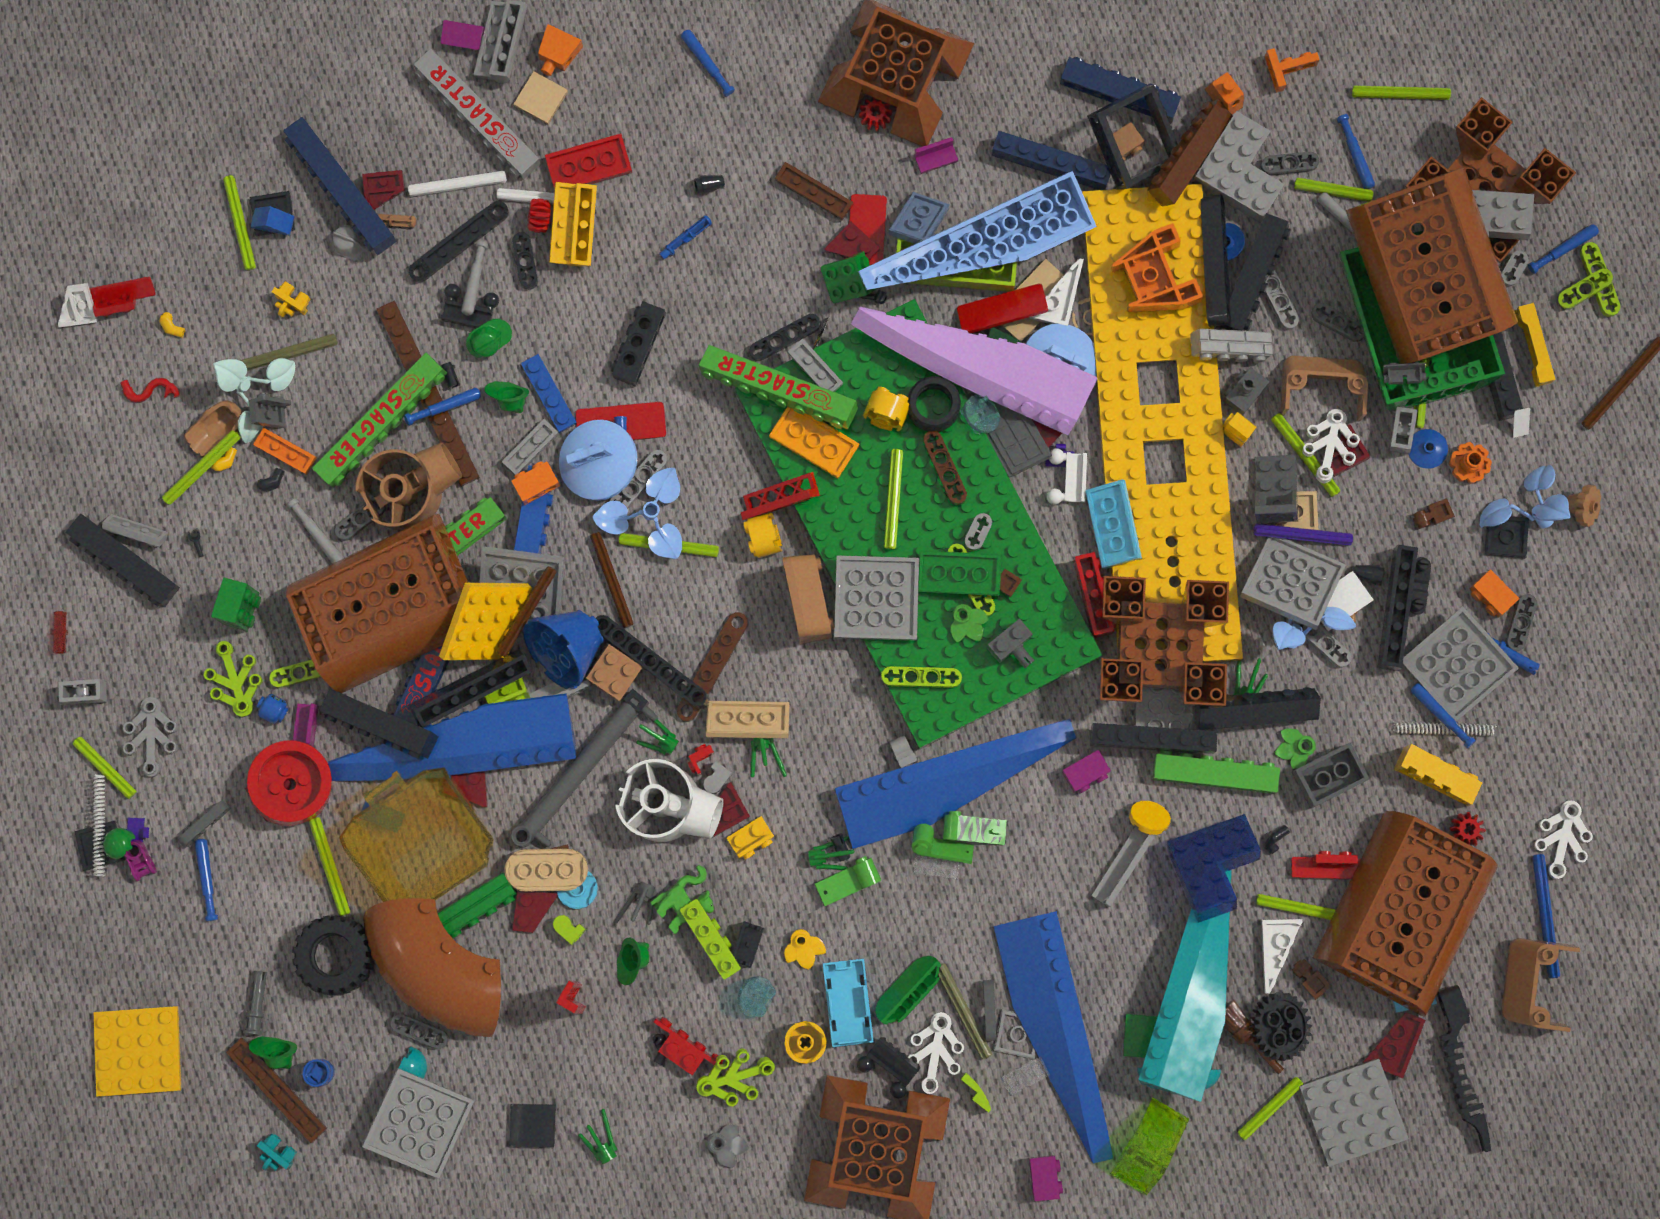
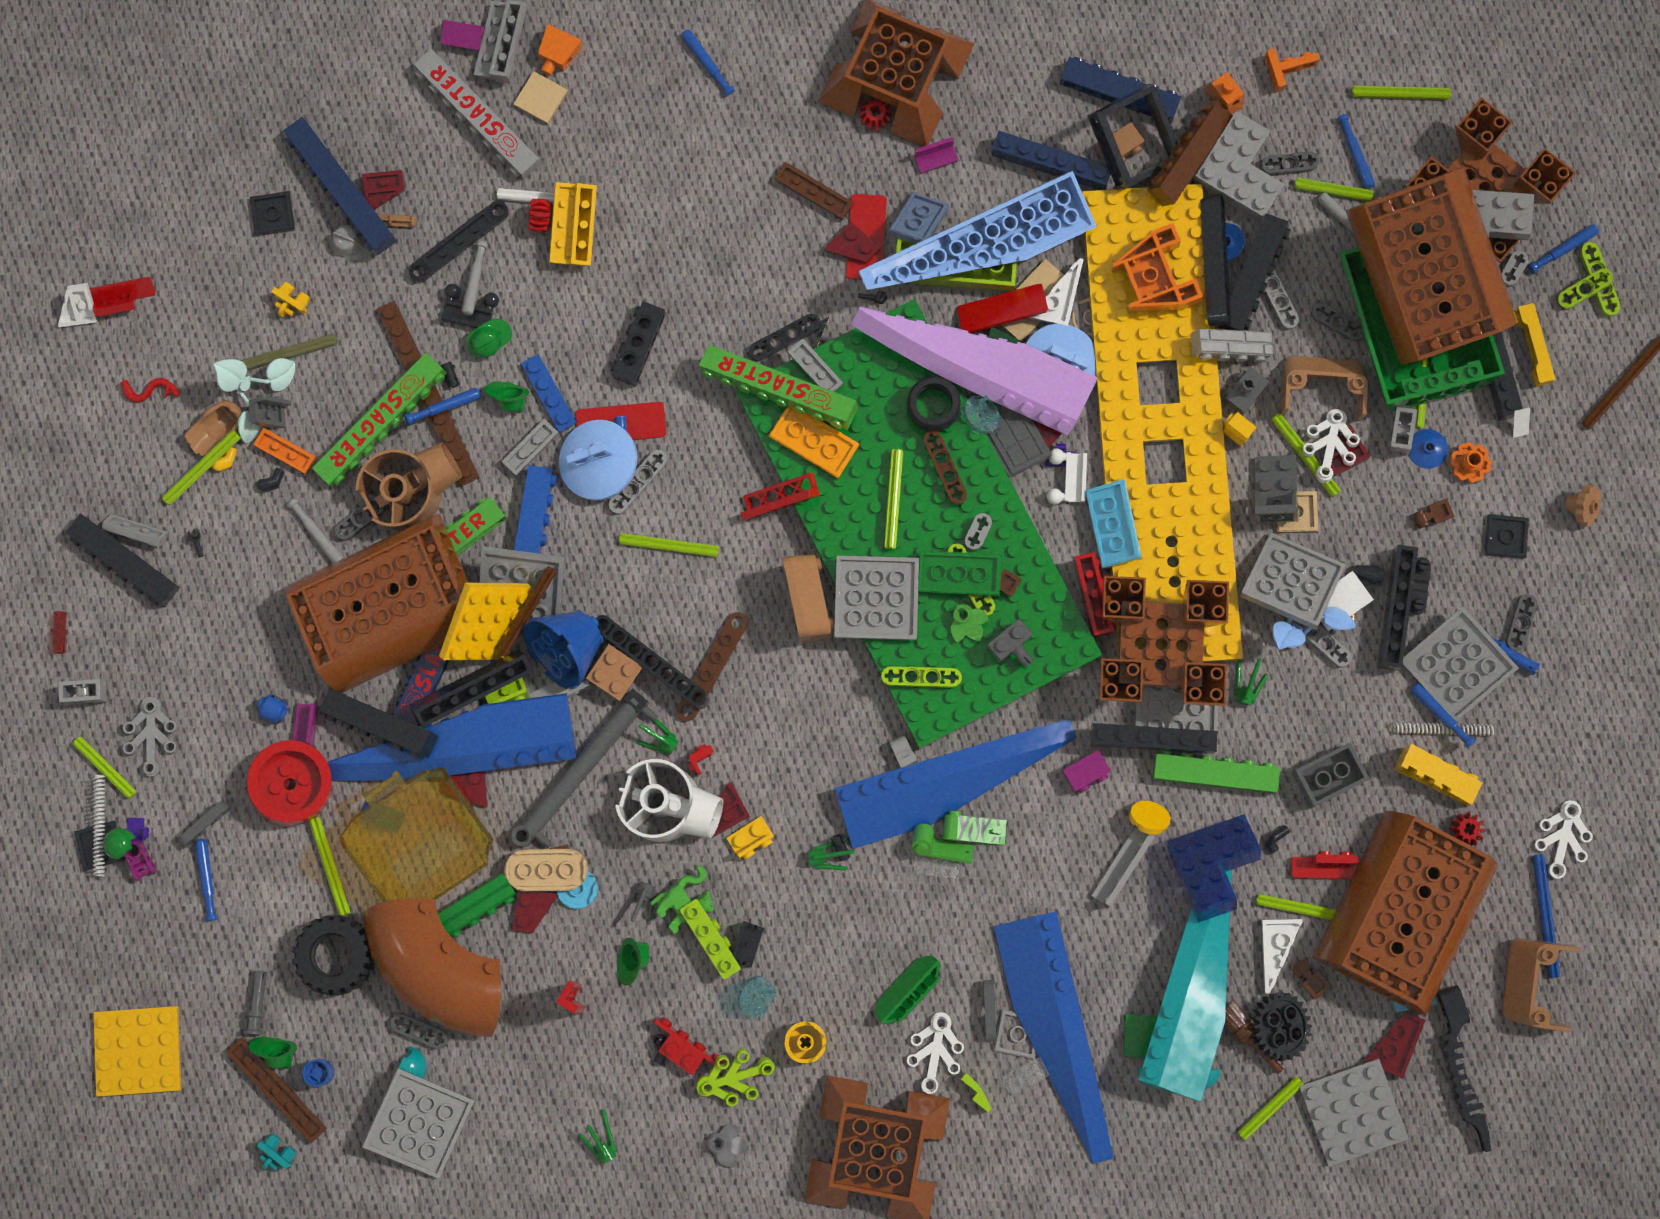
(168, 326): yellow arm -> none
(235, 681): lime plant -> none
(236, 604): green brick -> none
(239, 222): lime axle -> none
(272, 220): blue slope -> none
(285, 682): lime beam -> none
(457, 183): white axle -> none
(528, 245): black beam -> none
(532, 1125): black slope -> none
(535, 482): orange brick -> none
(565, 928): lime leg -> none
(590, 162): red plate -> none
(611, 579): reddish brown axle -> none
(666, 540): light blue plant -> none
(686, 236): blue piece -> none
(708, 183): black cone -> none
(716, 781): light grey leg -> none
(747, 719): tan tile -> none
(762, 745): green plant -> none
(763, 535): yellow brick -> none
(805, 951): yellow plate -> none
(843, 278): green bracket -> none
(848, 881): bright green door -> none
(848, 1002): medium azure piece -> none
(887, 409): yellow brick -> none
(892, 1061): black gear -> none
(964, 1012): olive axle -> none
(1045, 1178): magenta brick -> none
(1150, 1147): clear neon green bracket -> none
(1260, 709): black brick -> none
(1292, 748): bright green plate -> none
(1303, 534): dark purple axle -> none
(1394, 373): dark grey hinge -> none
(1493, 594): orange brick -> none
(1554, 508): light blue plant -> none

